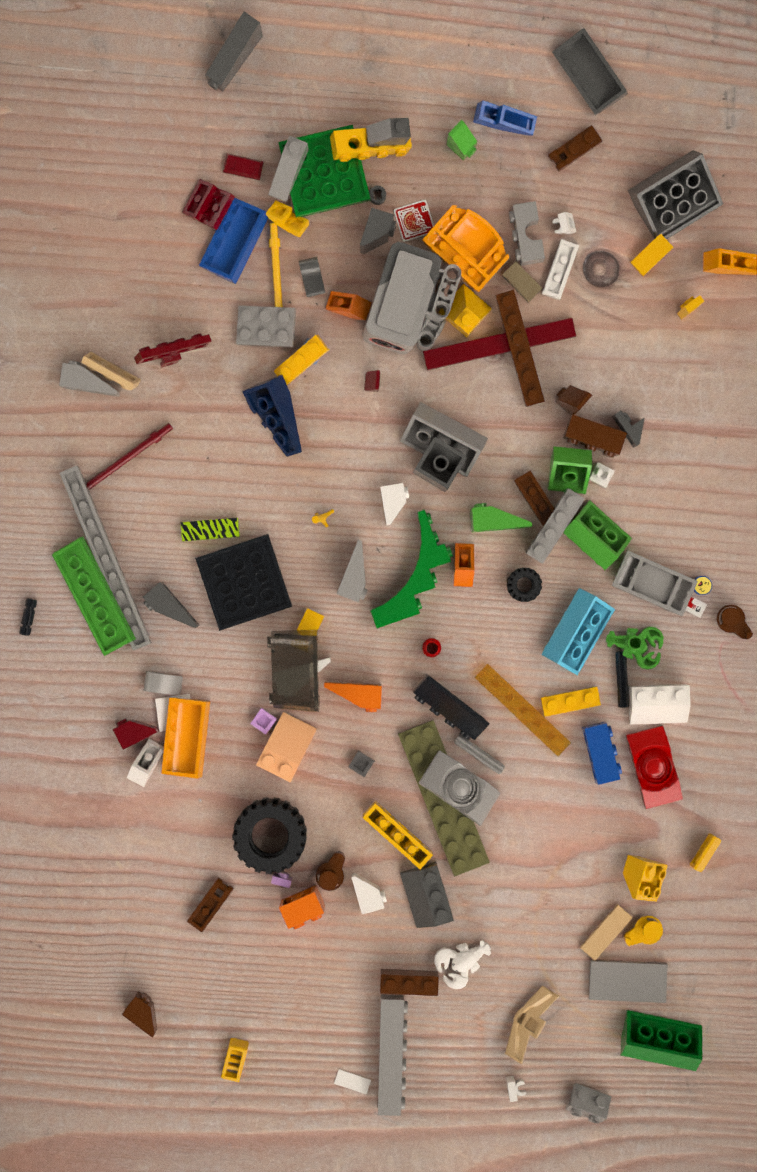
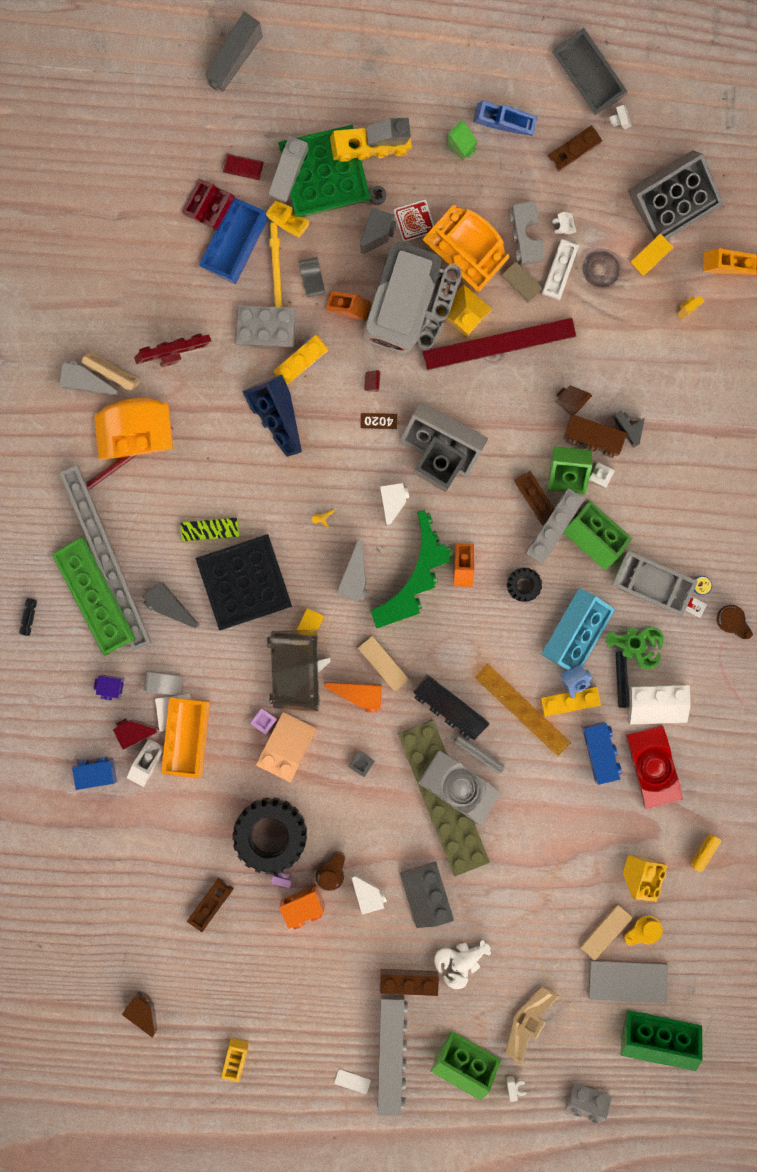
(94, 774): none -> blue brick
(109, 687): none -> dark purple brick
(133, 428): none -> light orange slope
(378, 421): none -> reddish brown sticker
(383, 663): none -> tan tile
(397, 834): yellow brick -> none
(431, 640): red piece -> none
(466, 1066): none -> bright green slope
(489, 518): bright green slope -> none
(519, 348): reddish brown plate -> none
(576, 680): none -> medium blue brick
(621, 118): none -> white tile

